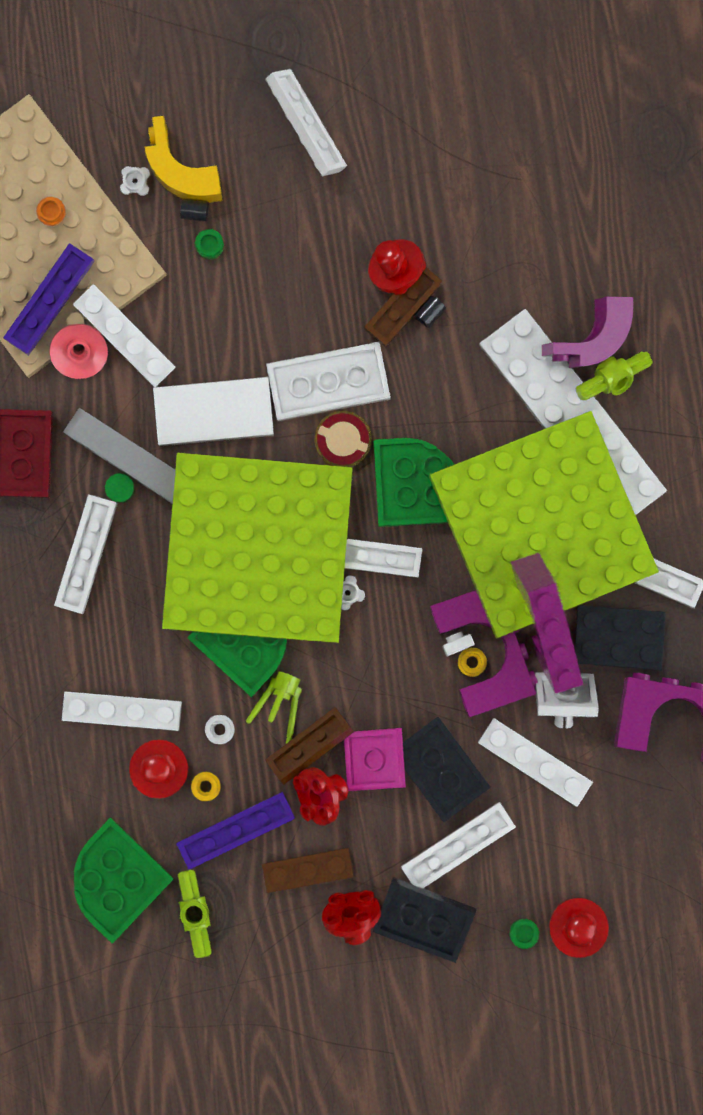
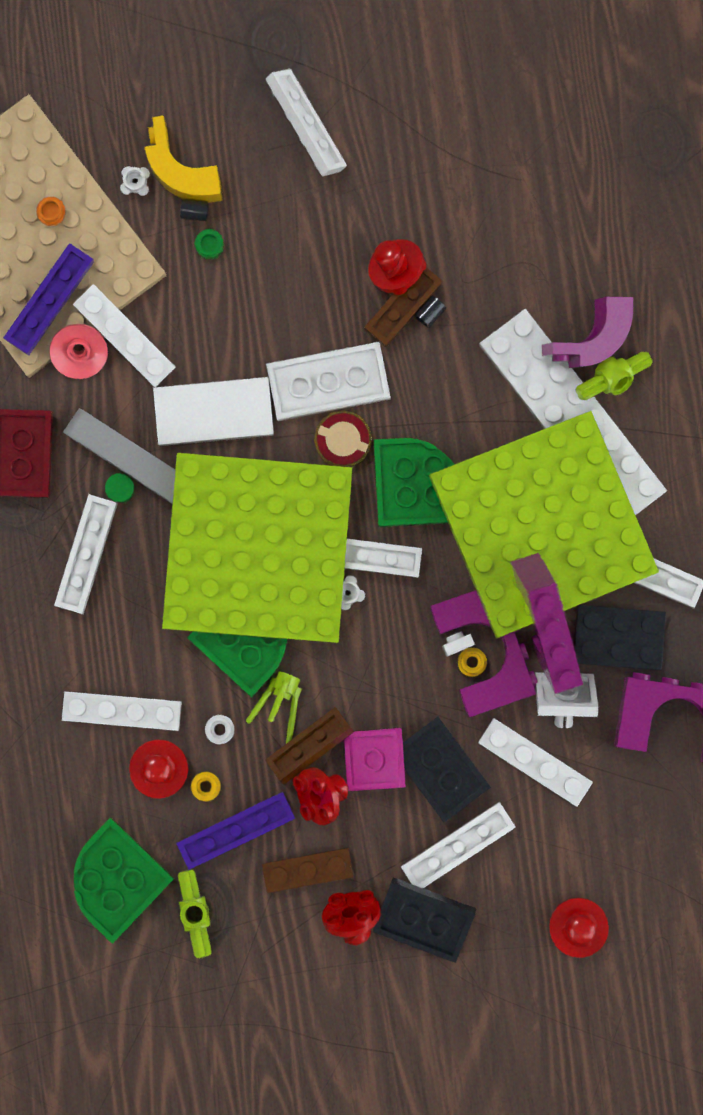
(524, 933): green tile -> none

